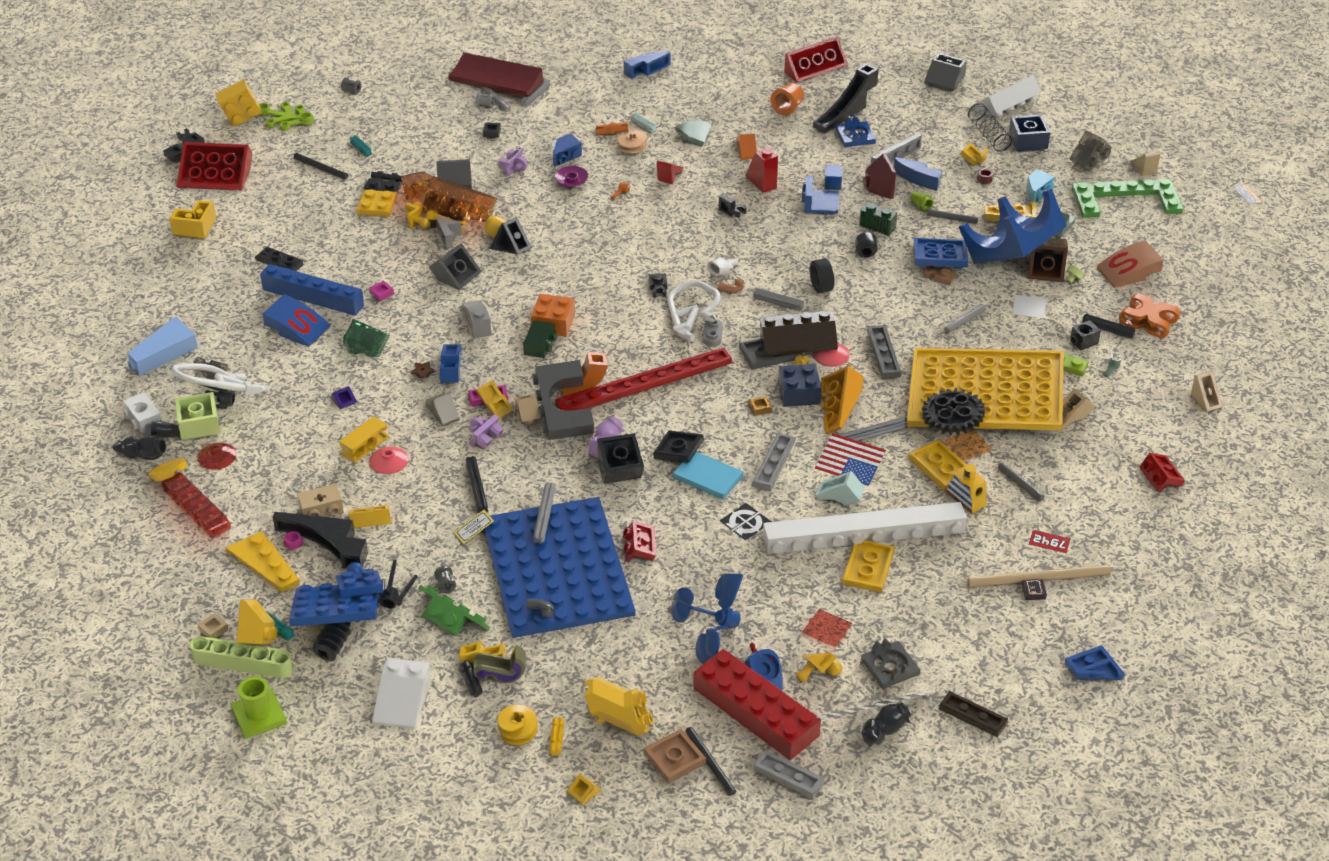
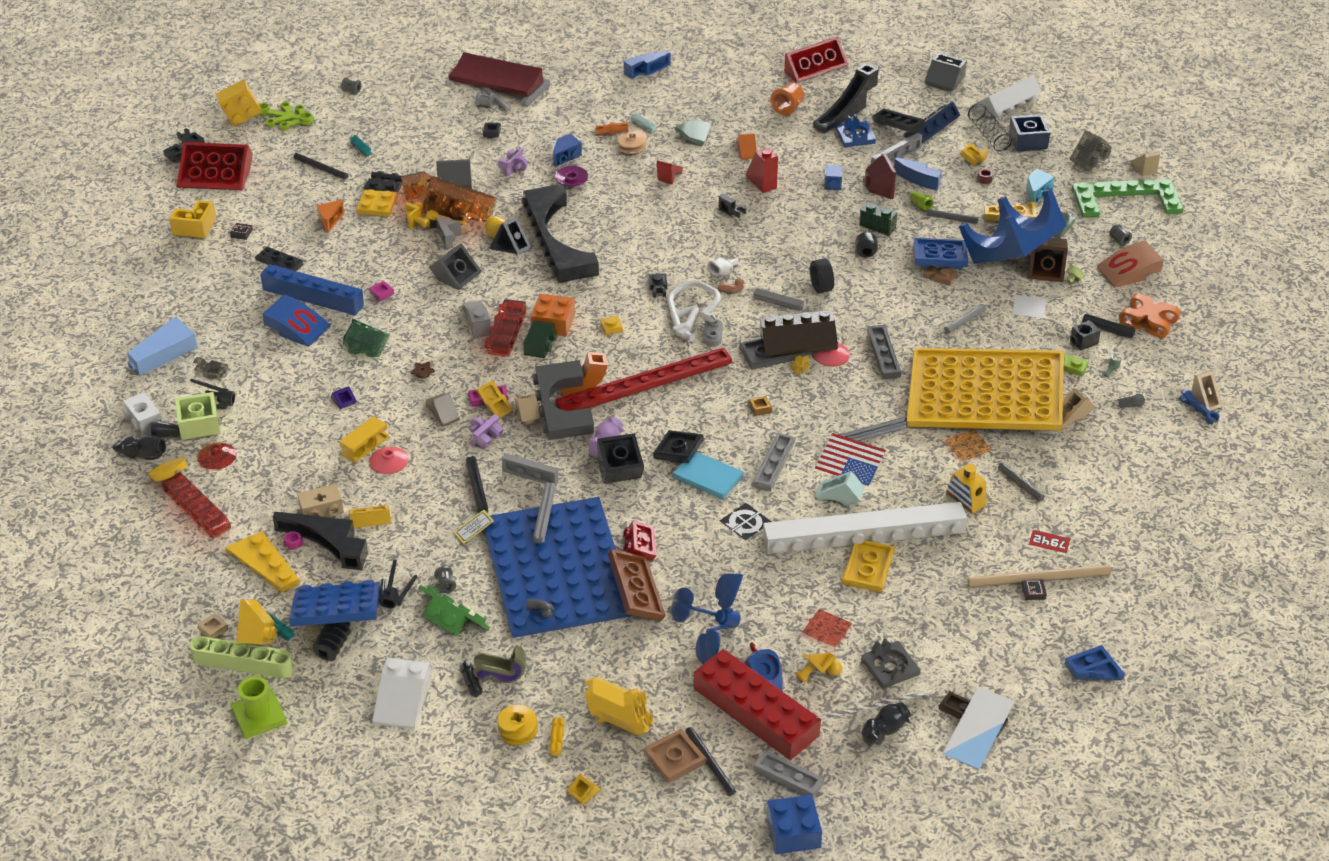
(222, 379): white piece -> none
(241, 231): none -> black tile
(330, 214): none -> orange slope
(358, 581): blue plate -> none
(450, 363): blue slope -> none
(469, 651): yellow slope -> none
(506, 327): none -> clear red brick
(529, 469): none -> light grey plate
(565, 262): none -> black arch
(611, 325): none -> yellow plate
(623, 187): orange hand -> none
(636, 585): none -> dark orange plate
(794, 824): none -> blue brick
(799, 385): dark blue brick -> none
(819, 200): bracket -> none
(839, 395): light orange wedge -> none
(899, 120): none -> black plate
(937, 121): none -> dark blue fence
(937, 462): yellow tile -> none
(953, 411): black gear -> none
(978, 727): none -> sticker
(1120, 234): none -> dark grey bush
(1136, 400): none -> dark grey arm
(1161, 471): red bracket -> none
(1189, 399): none -> blue piece
(1247, 194): sticker -> none

